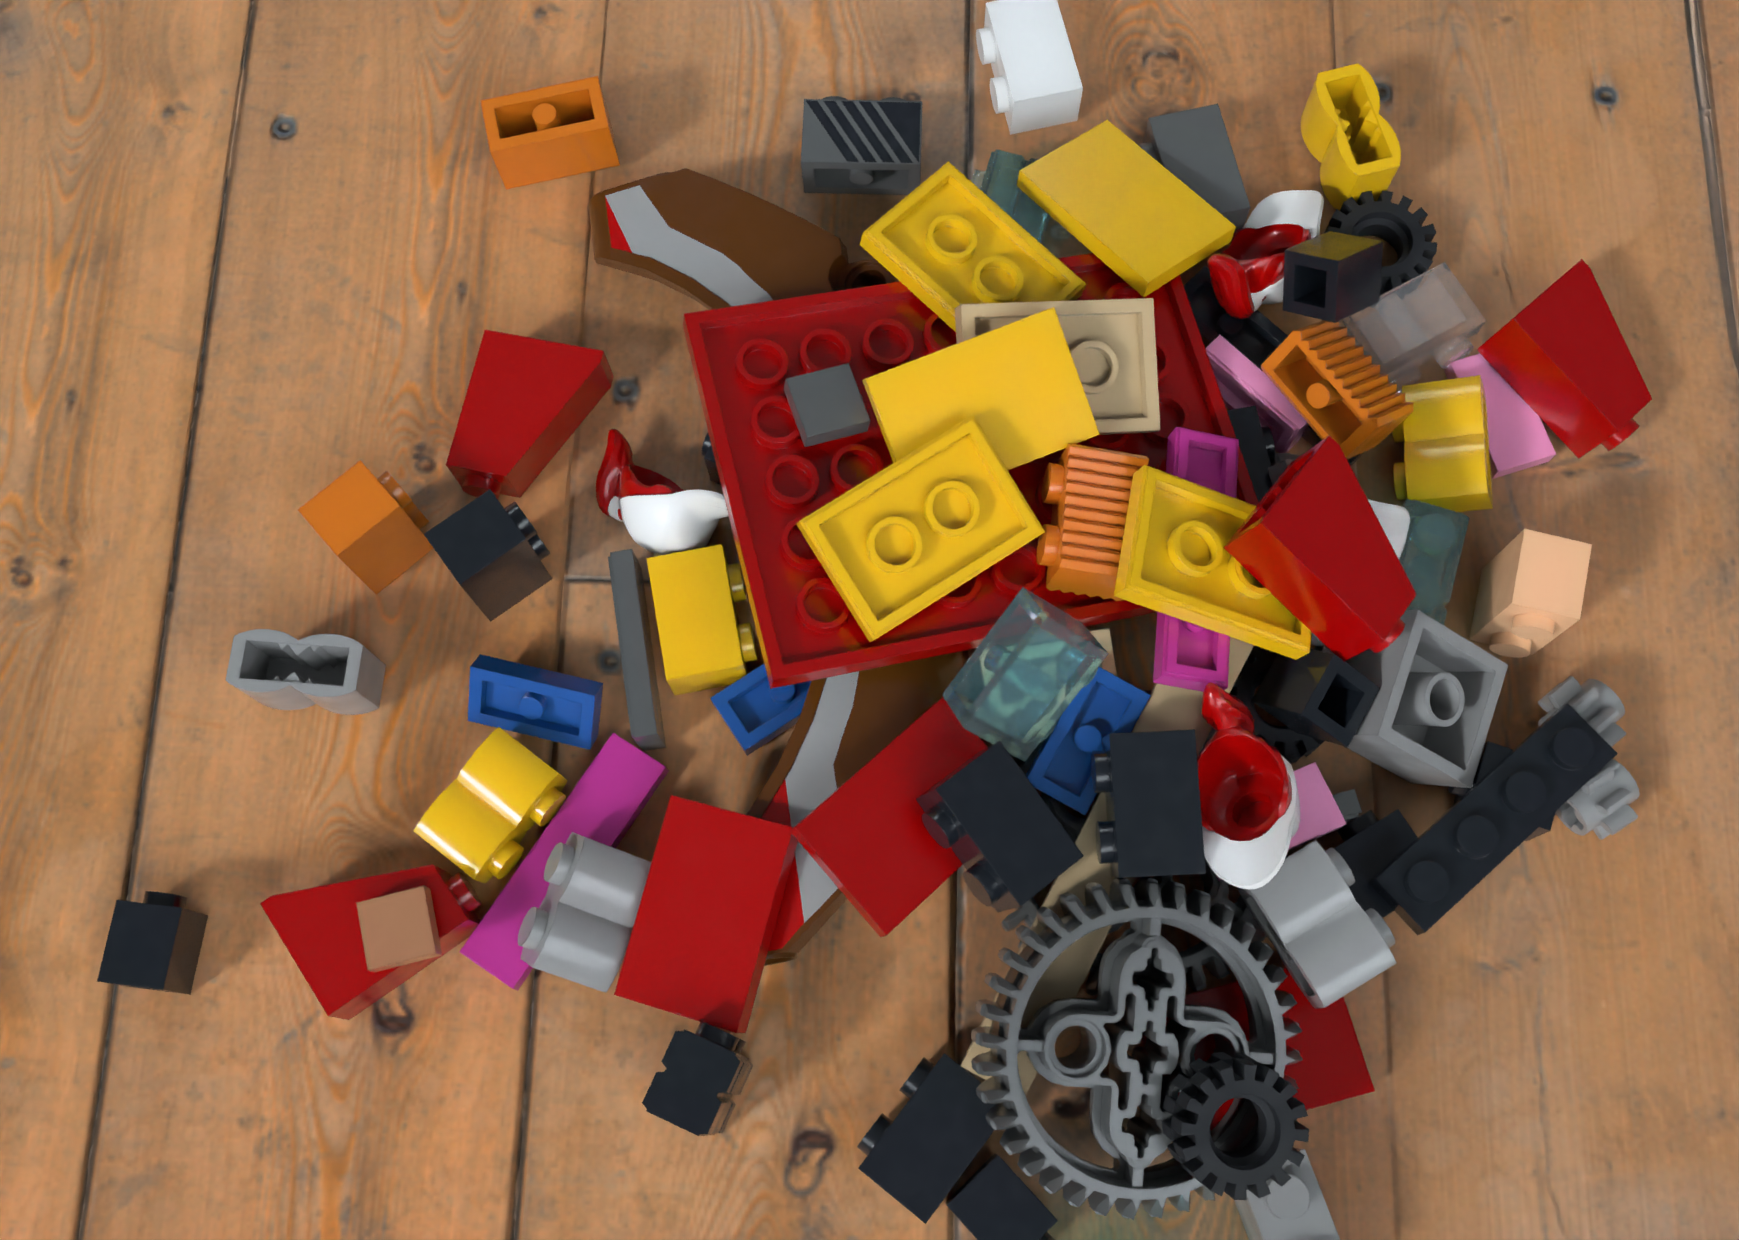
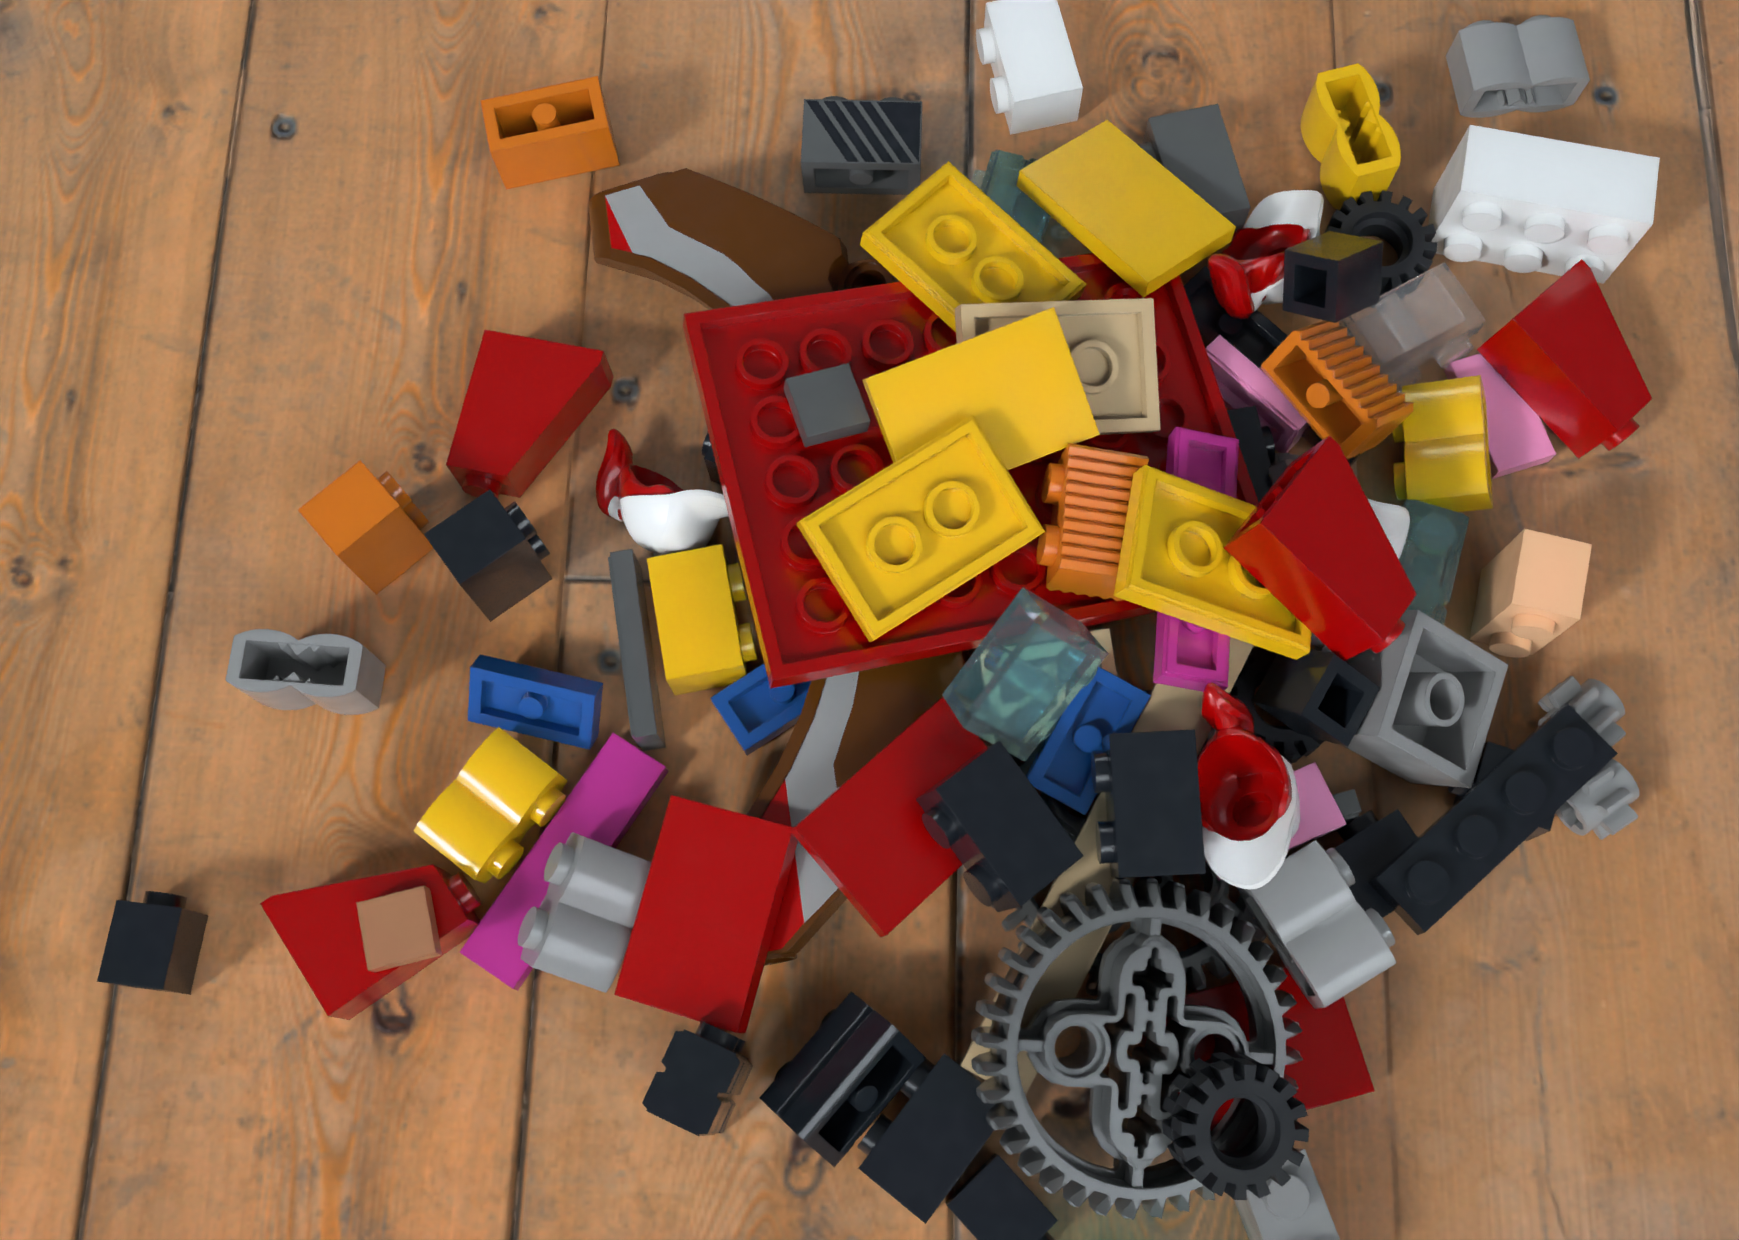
(842, 1078): none -> black brick
(1517, 66): none -> light grey brick
(1542, 203): none -> white brick

